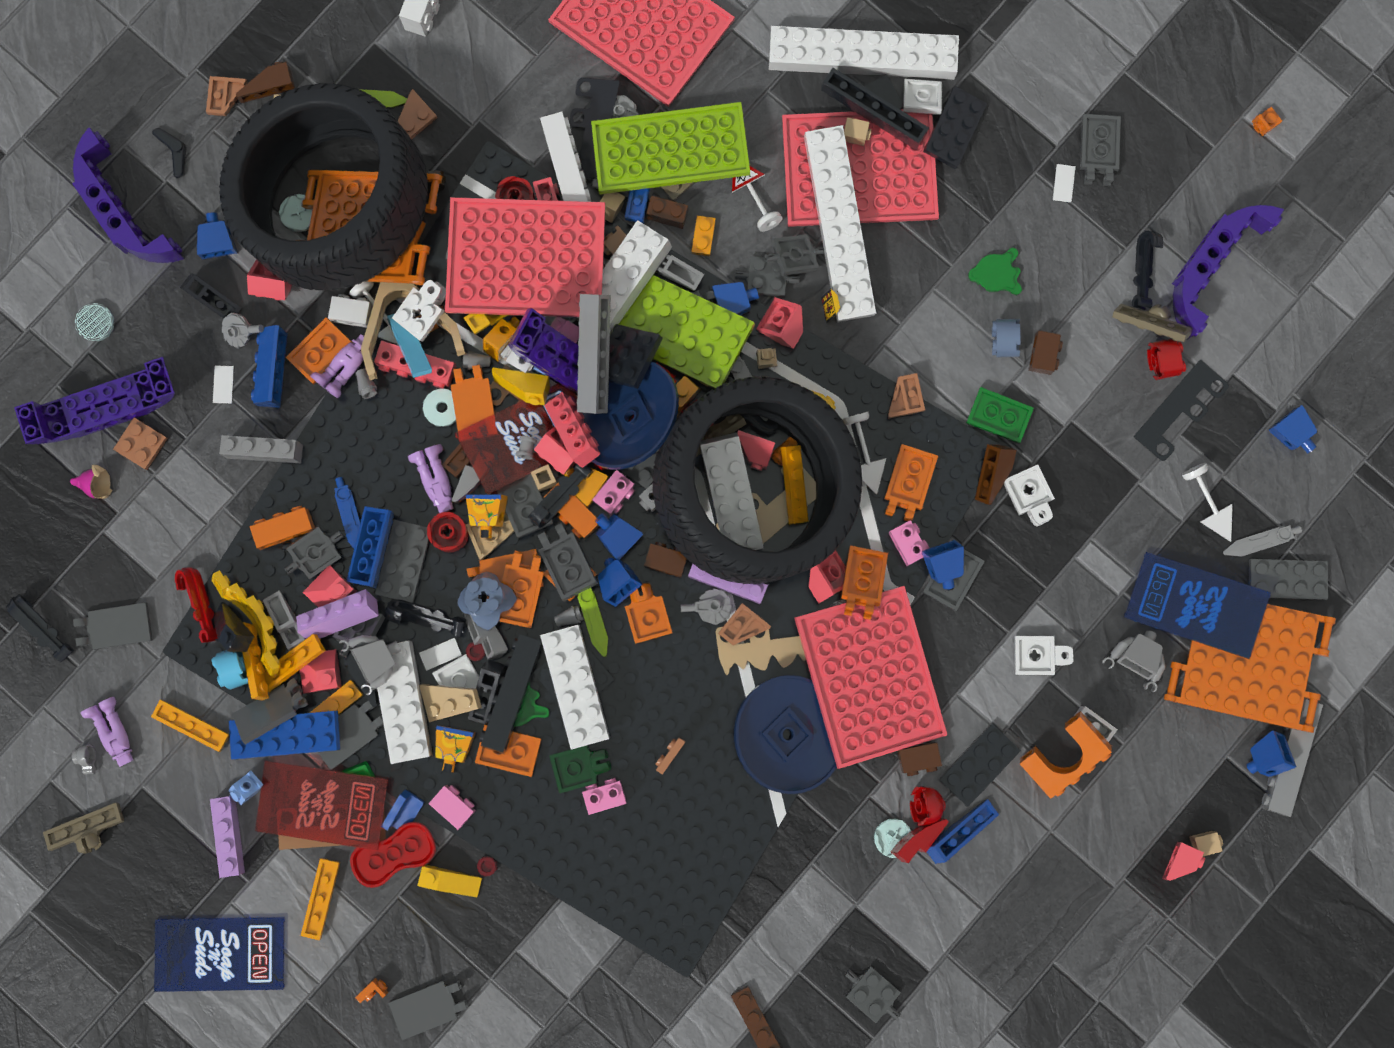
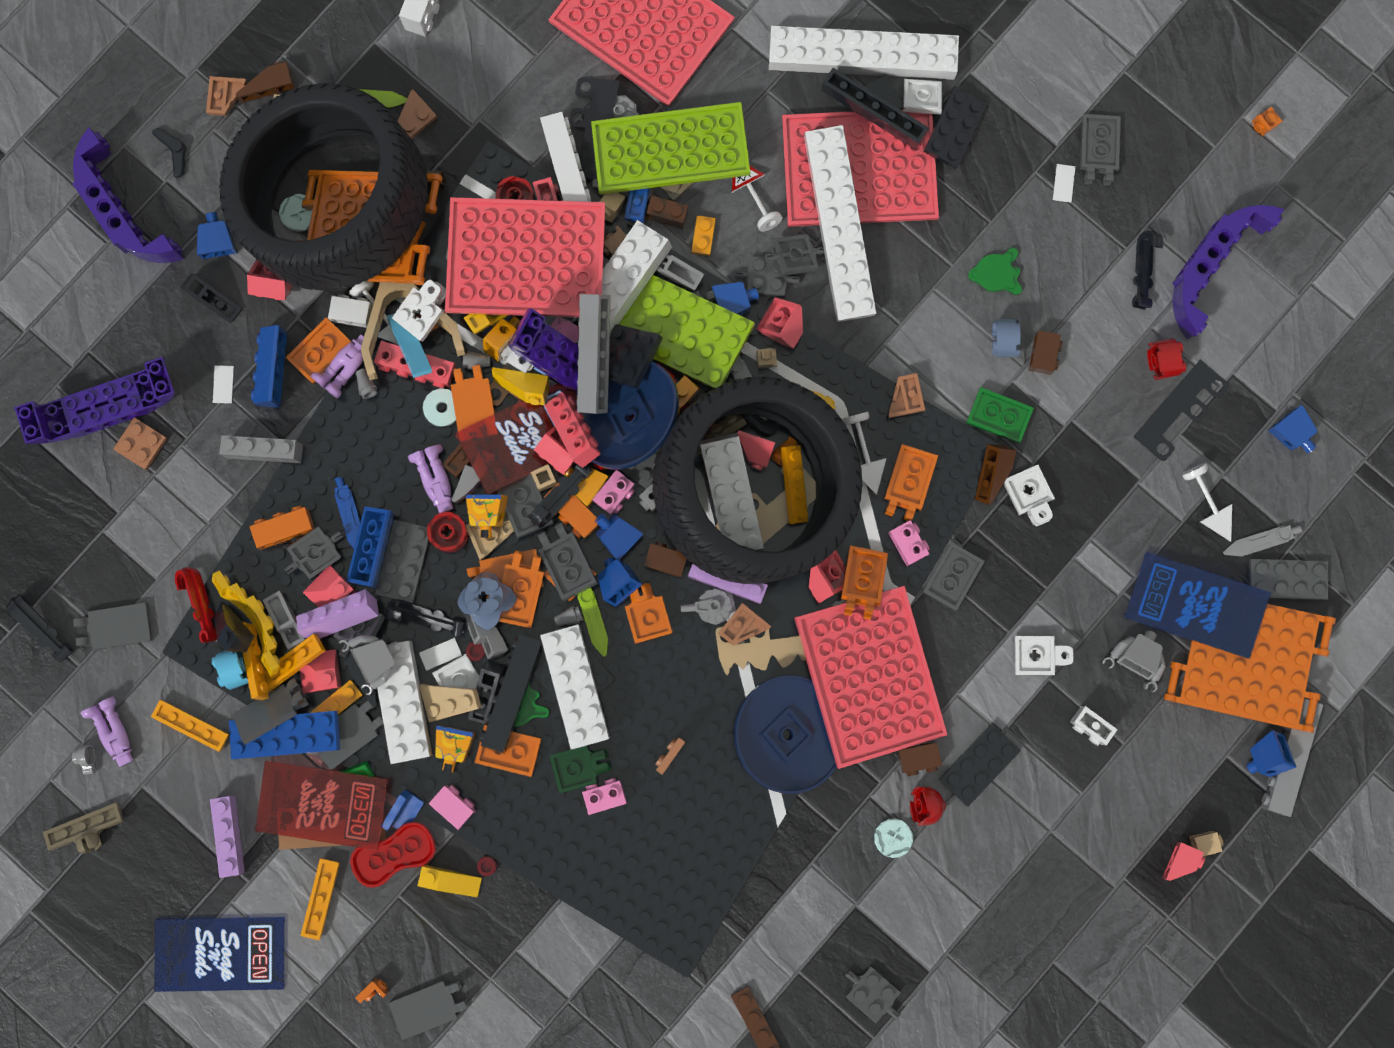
(94, 322): tile -> none
(94, 482): tan hat -> none
(237, 329): light grey piece -> none
(252, 787): light blue brick -> none
(526, 447): light grey bush -> none
(830, 304): piece -> none
(856, 131): tan brick -> none
(918, 840): red slope -> none
(945, 562): blue torso -> none
(961, 832): blue slope -> none
(1055, 779): orange arch -> none
(1154, 319): dark tan plate -> none

